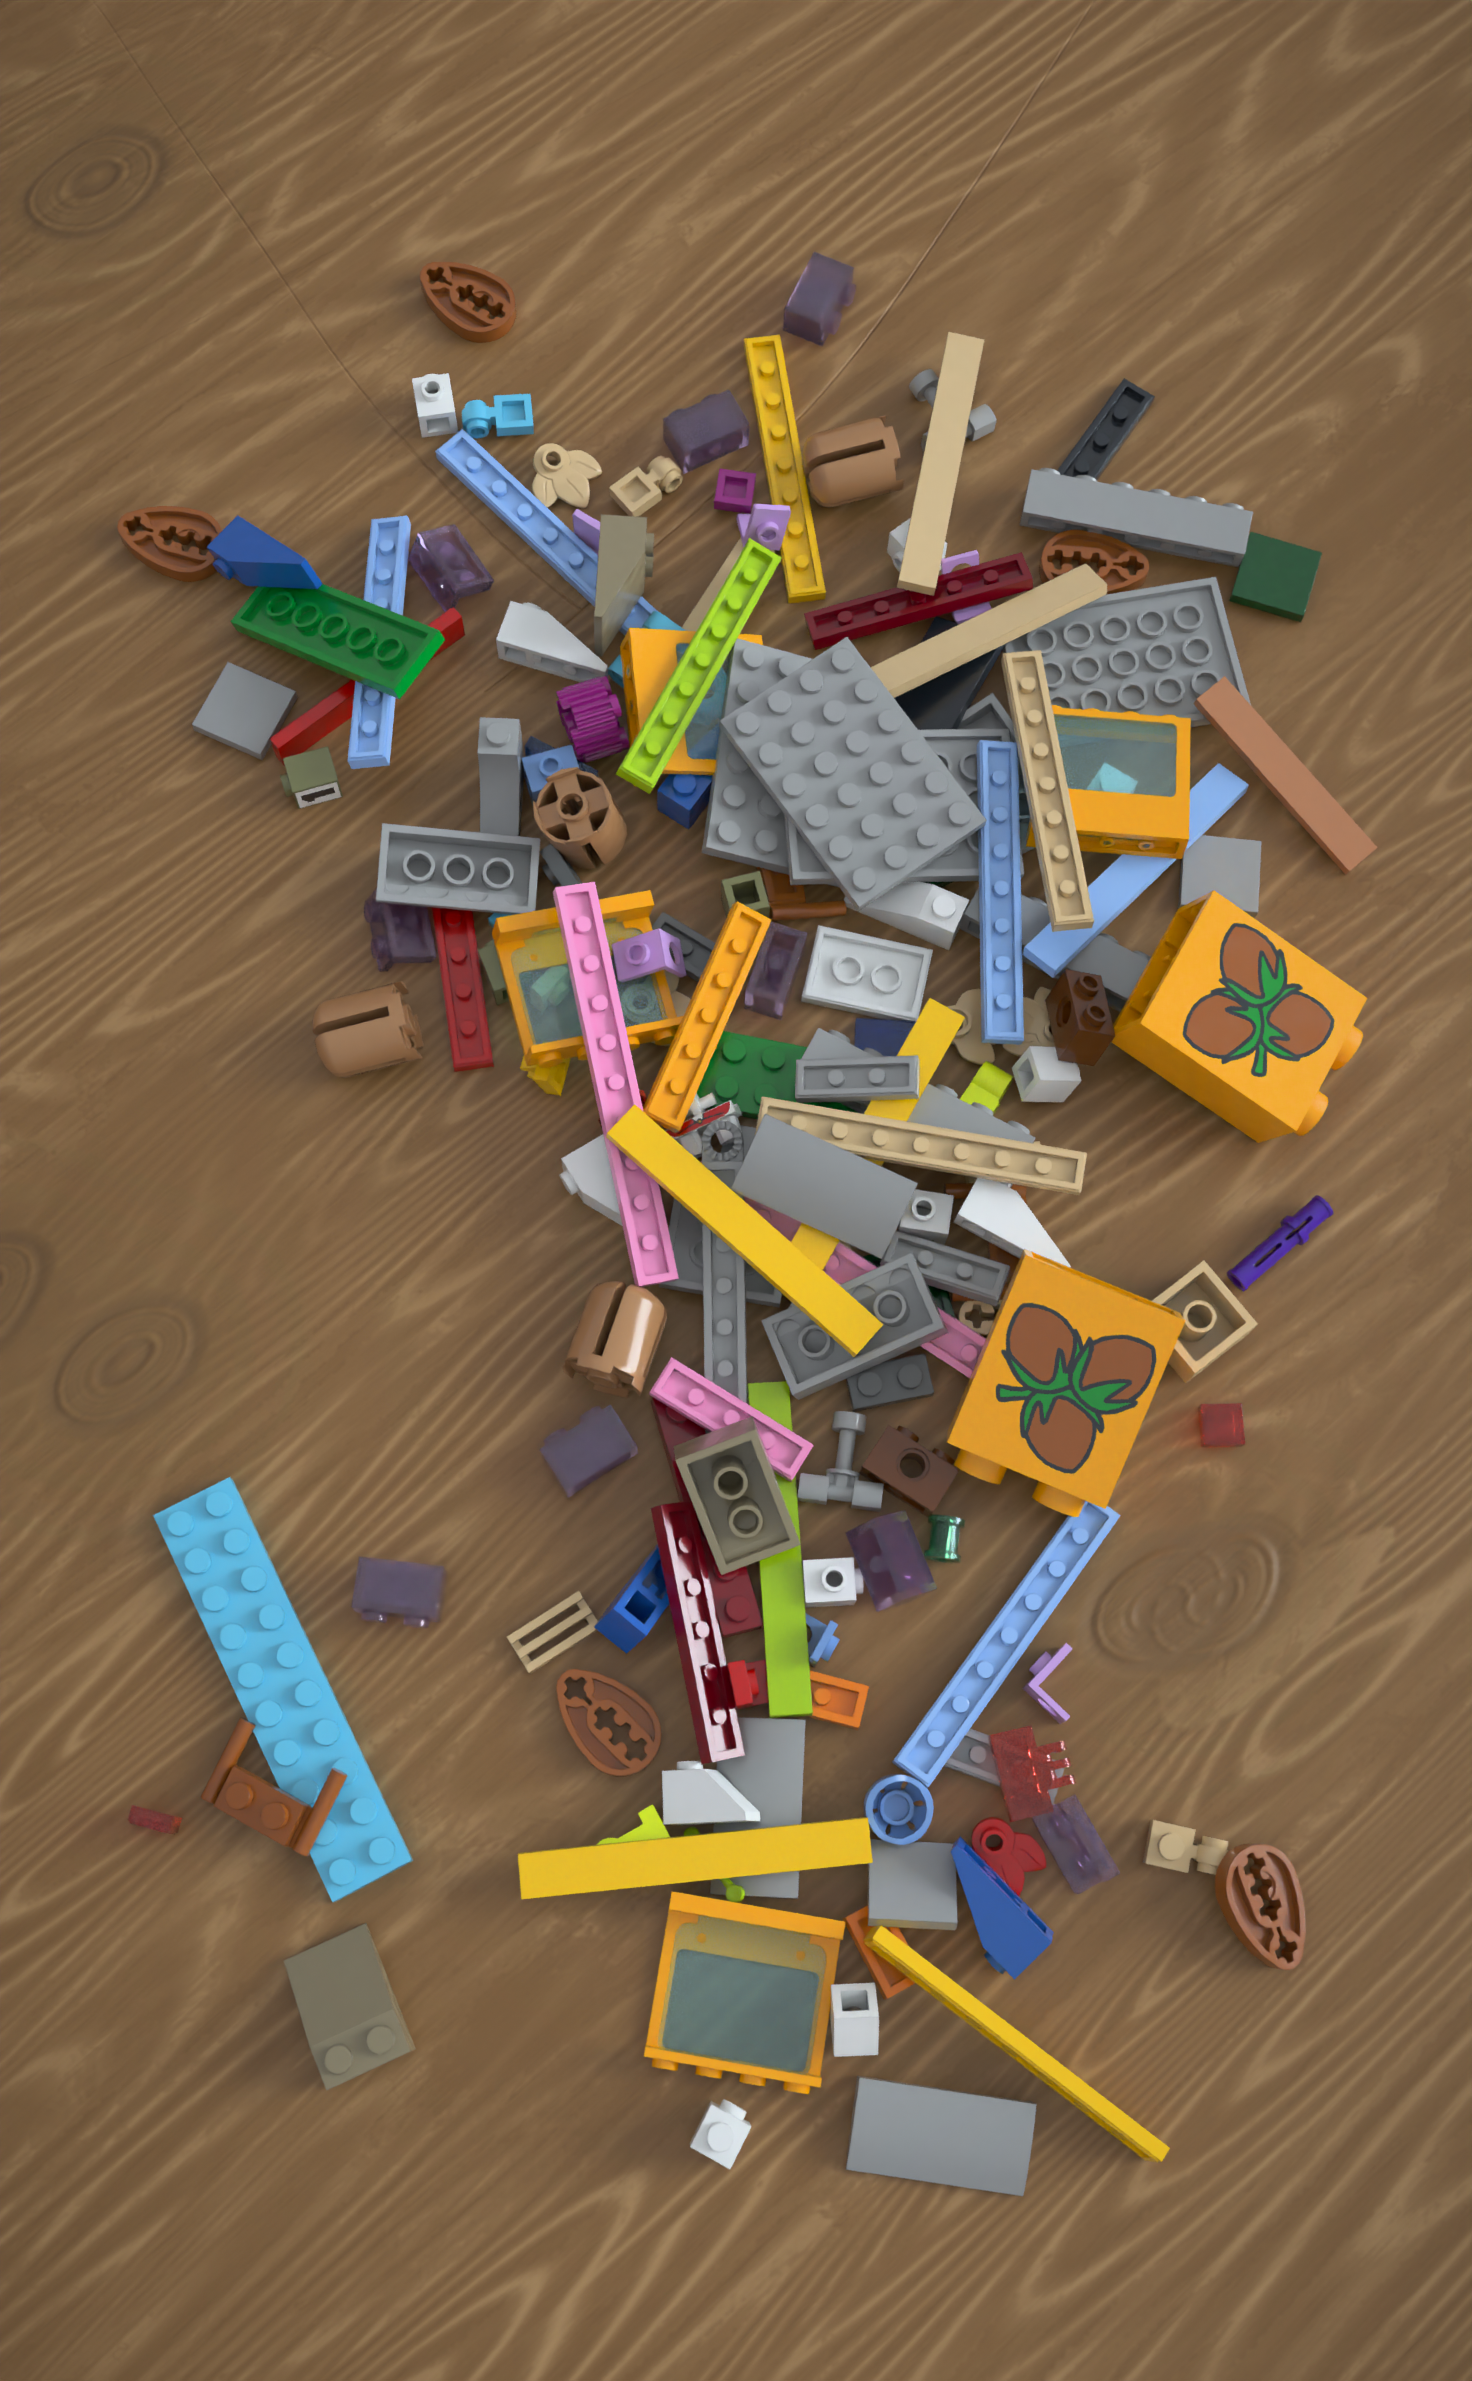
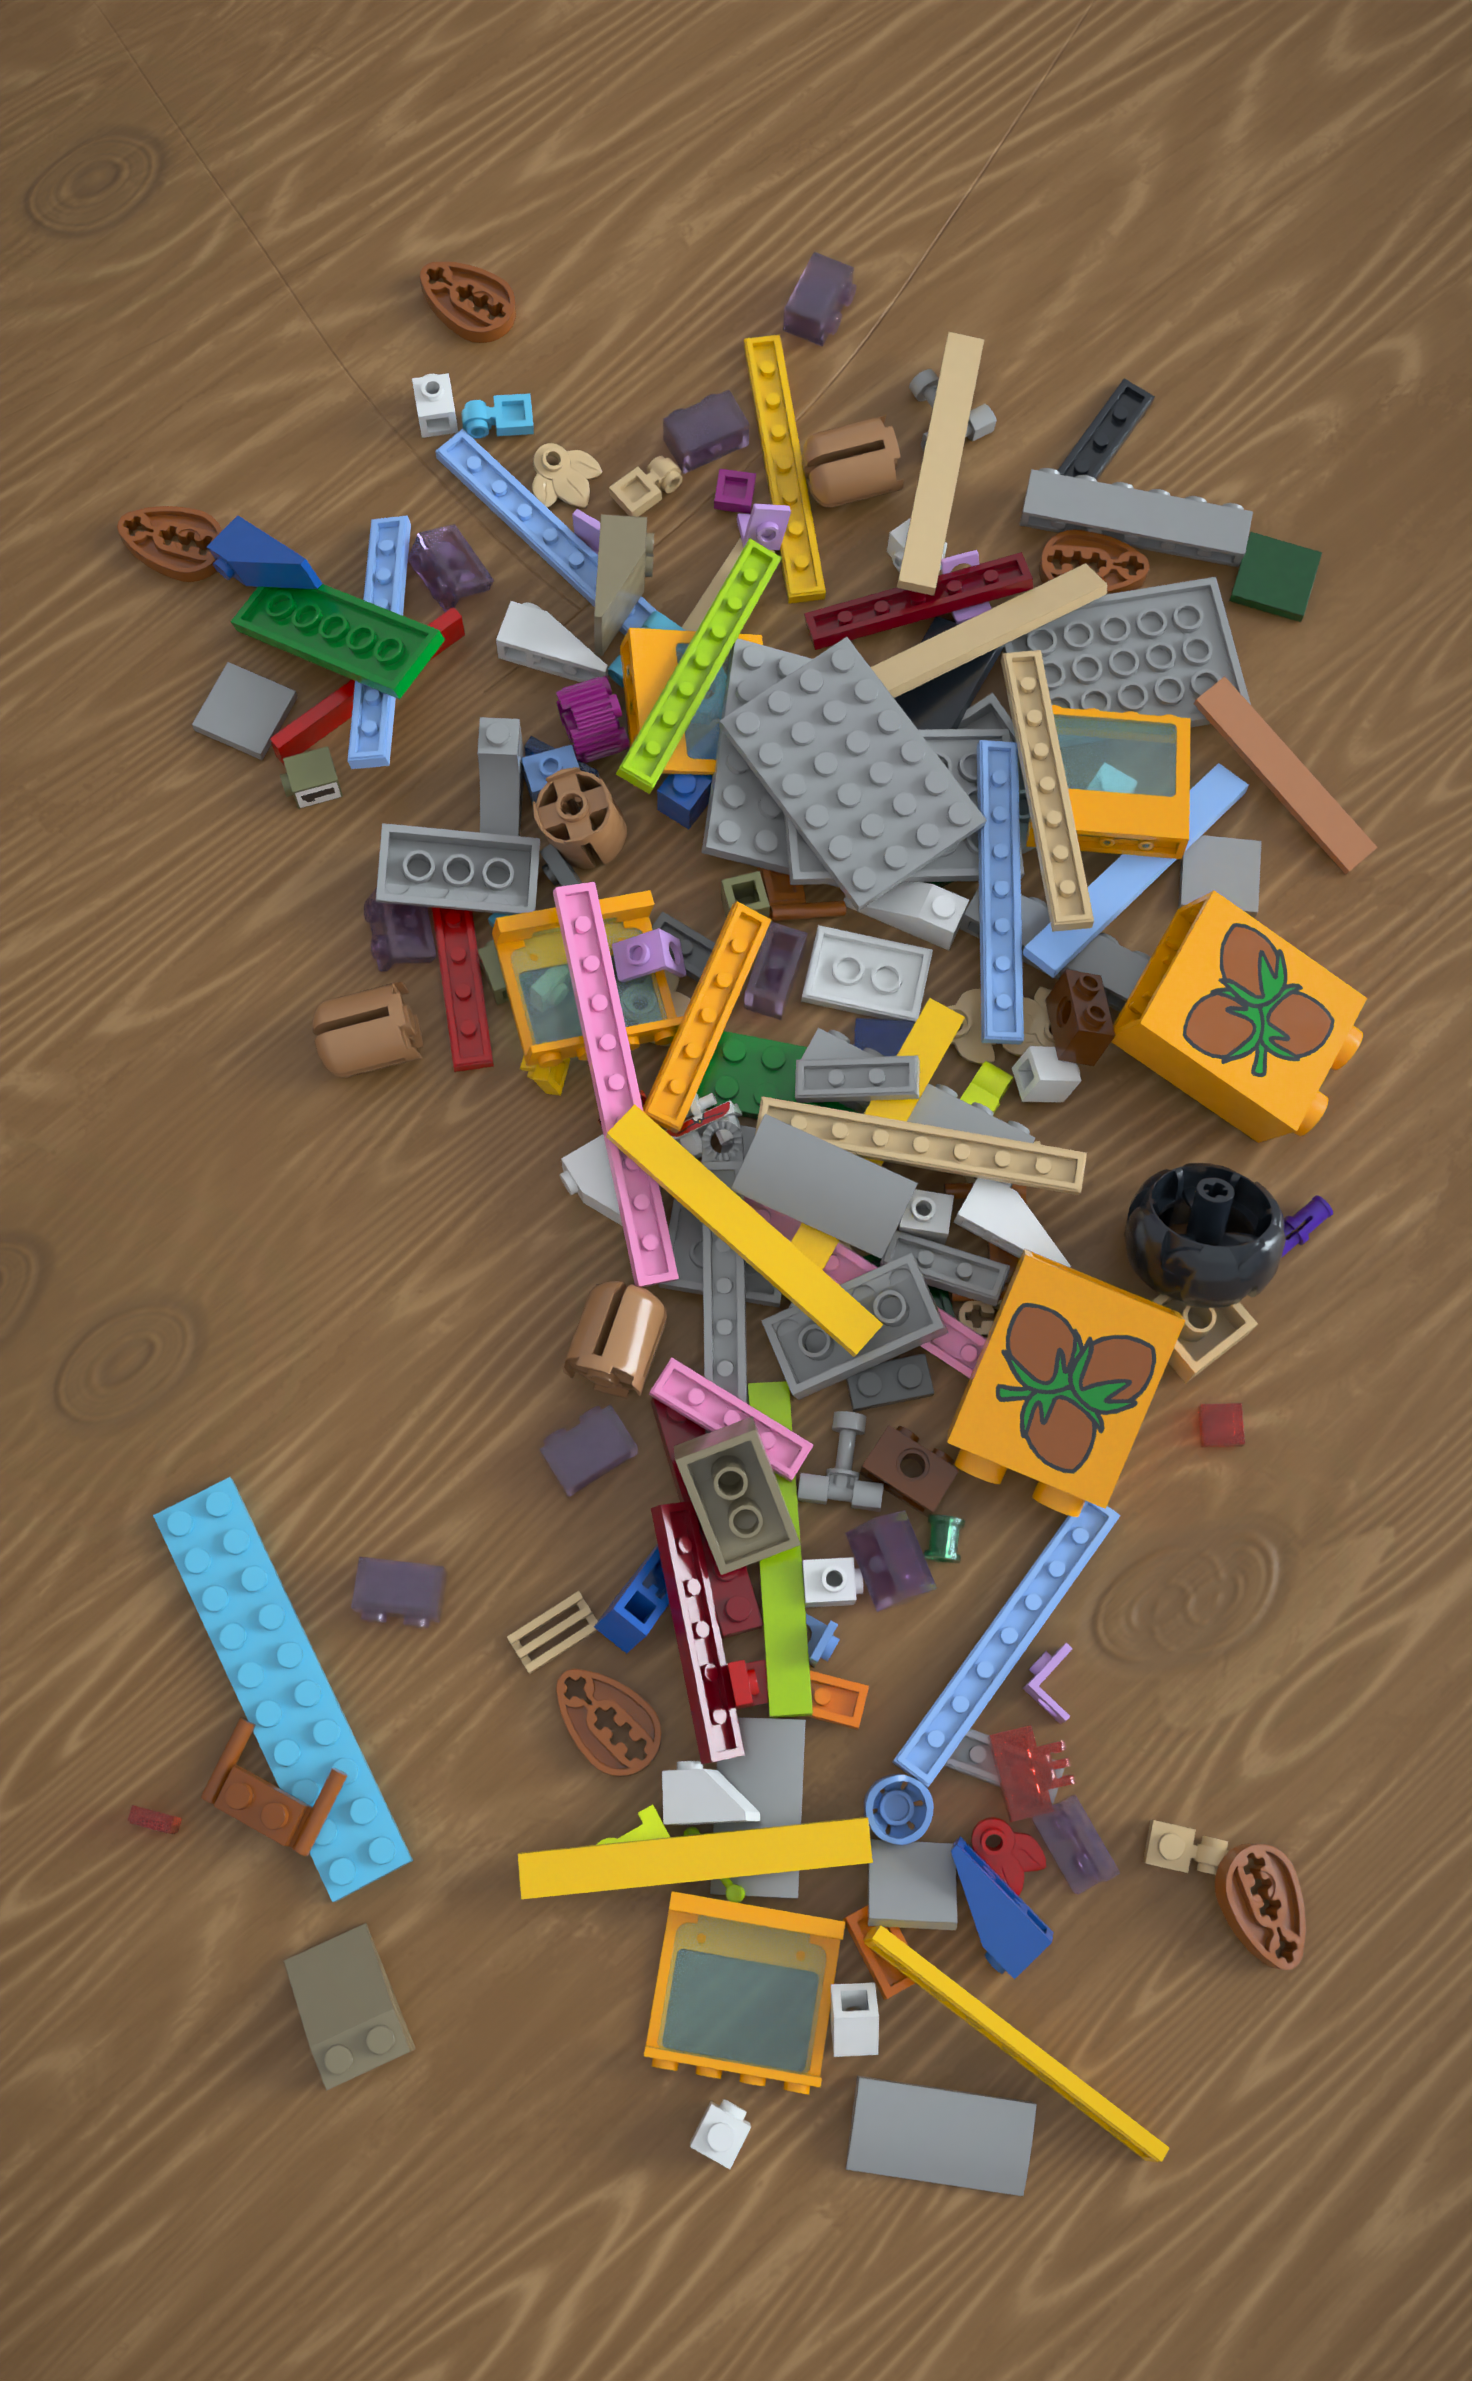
(1229, 1240): none -> black wheel

